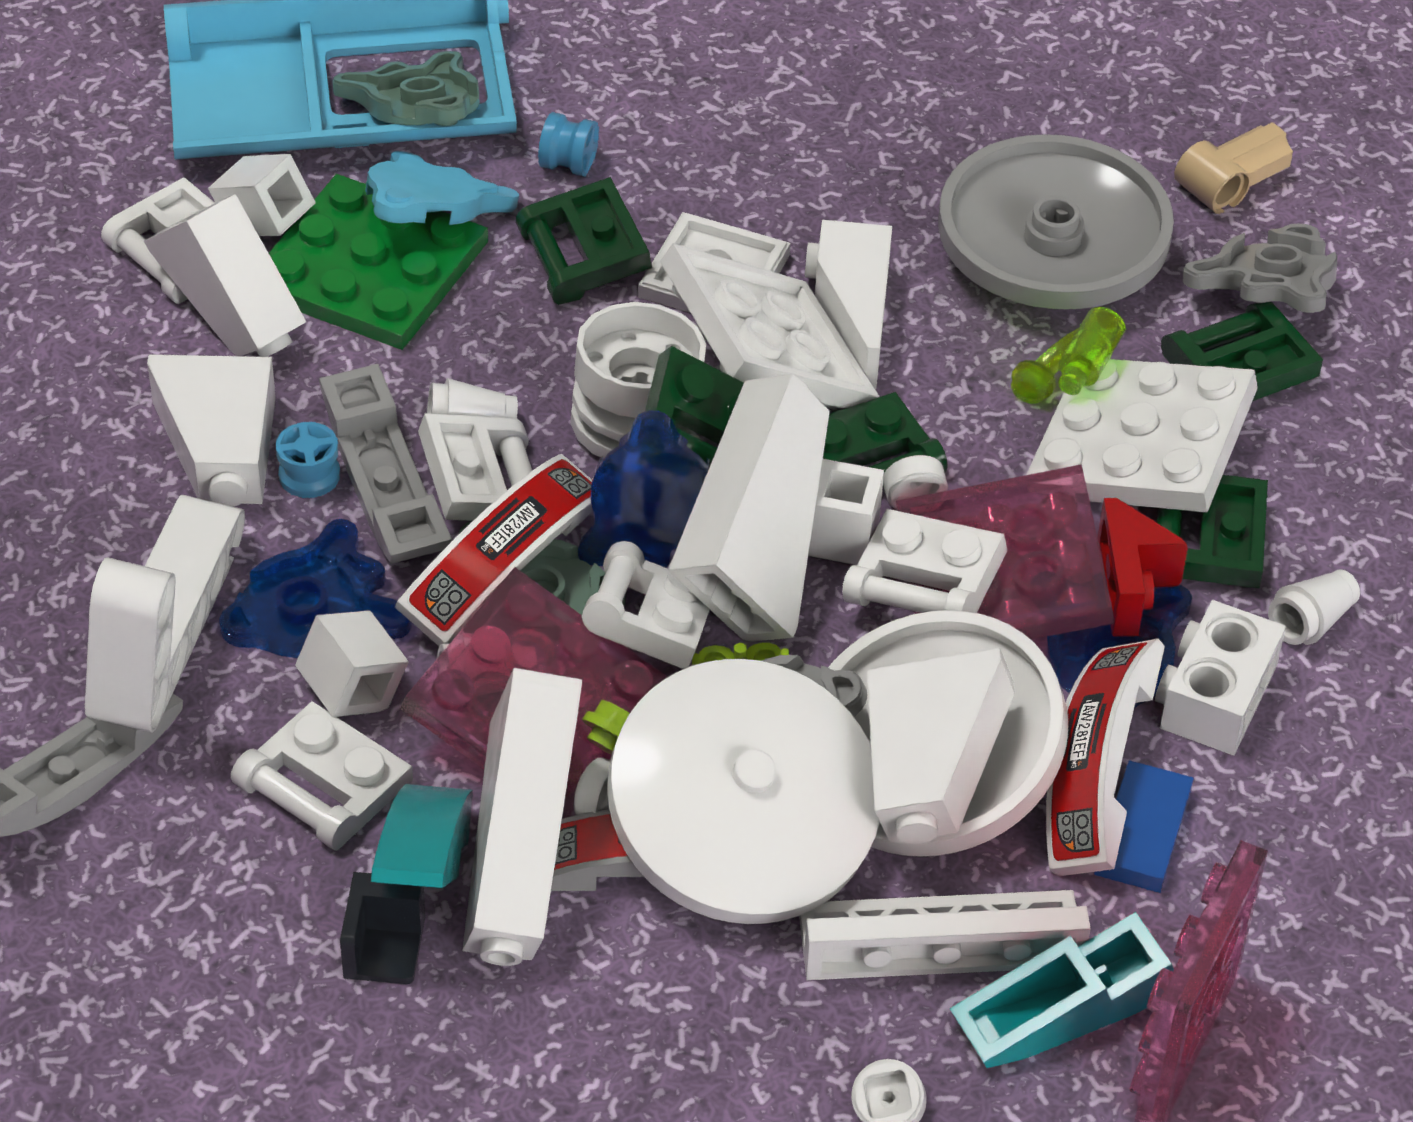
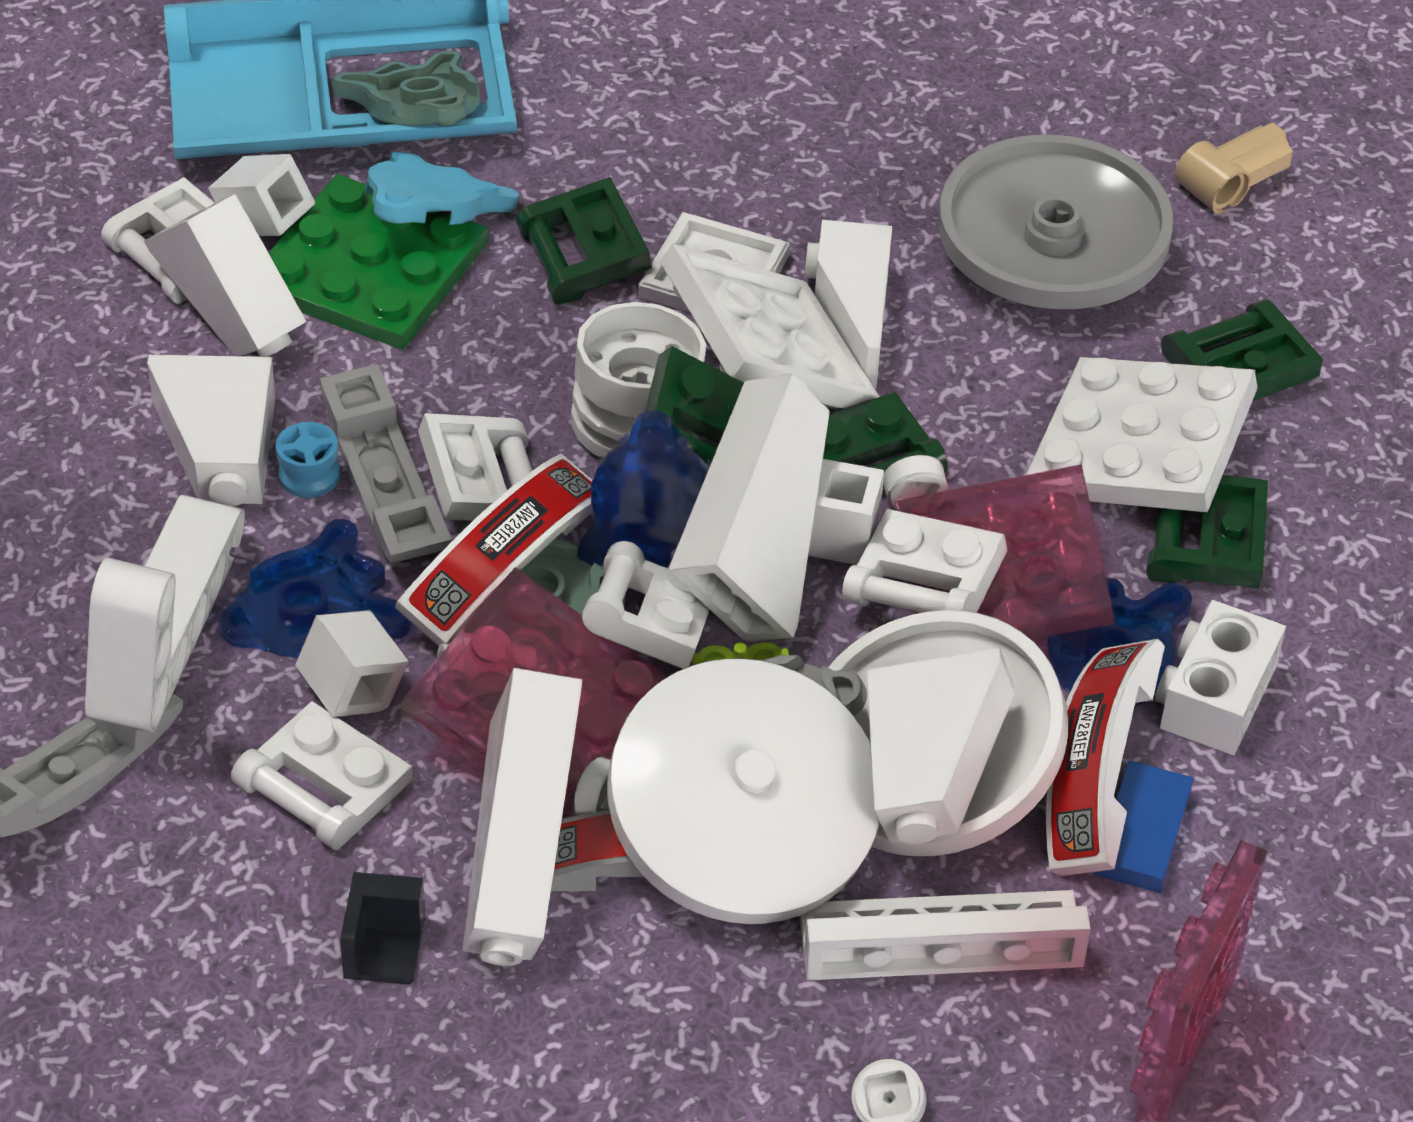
(423, 836): teal slope -> none
(469, 400): white cone -> none
(568, 144): dark azure wheel -> none
(605, 725): lime plate -> none
(1063, 993): teal slope -> none
(1077, 355): clear neon green plant -> none
(1135, 560): red slope -> none
(1284, 269): light grey tile -> none
(1313, 605): white cone -> none

